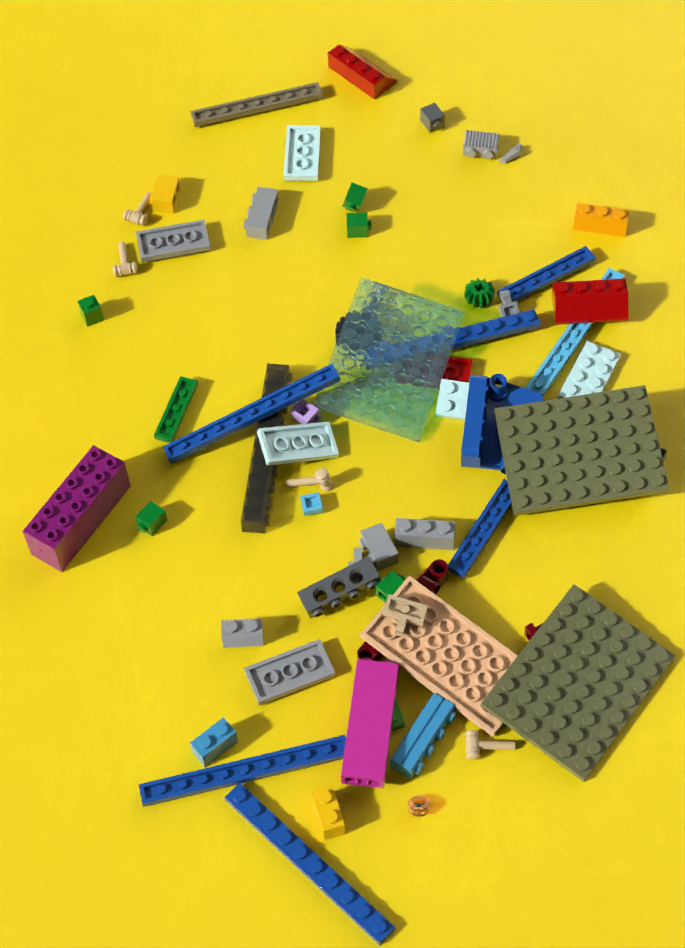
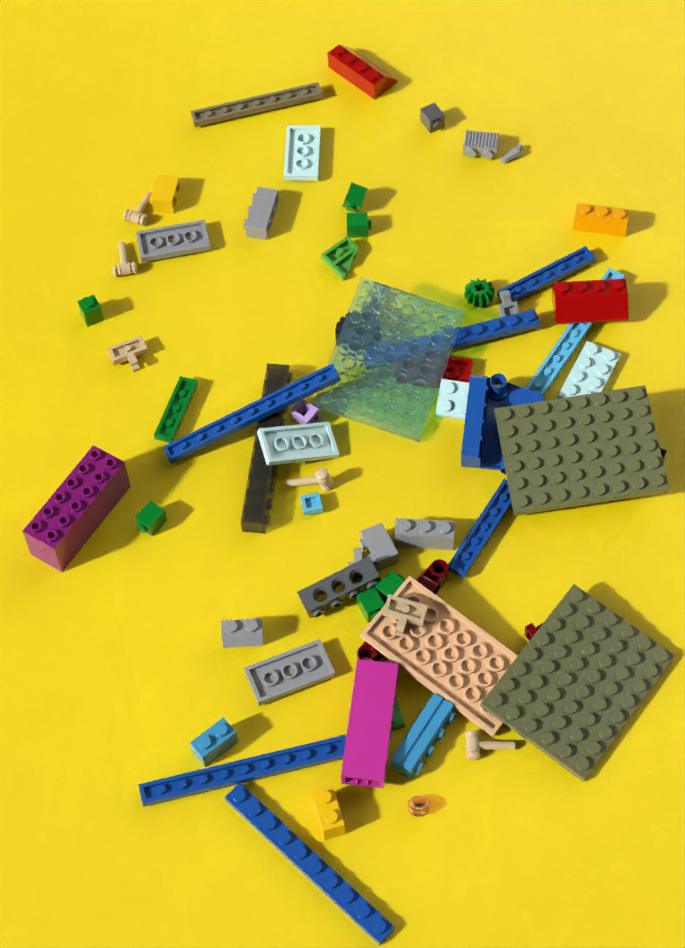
(128, 352): none -> tan plate
(341, 257): none -> bright green wing
(369, 603): none -> green brick

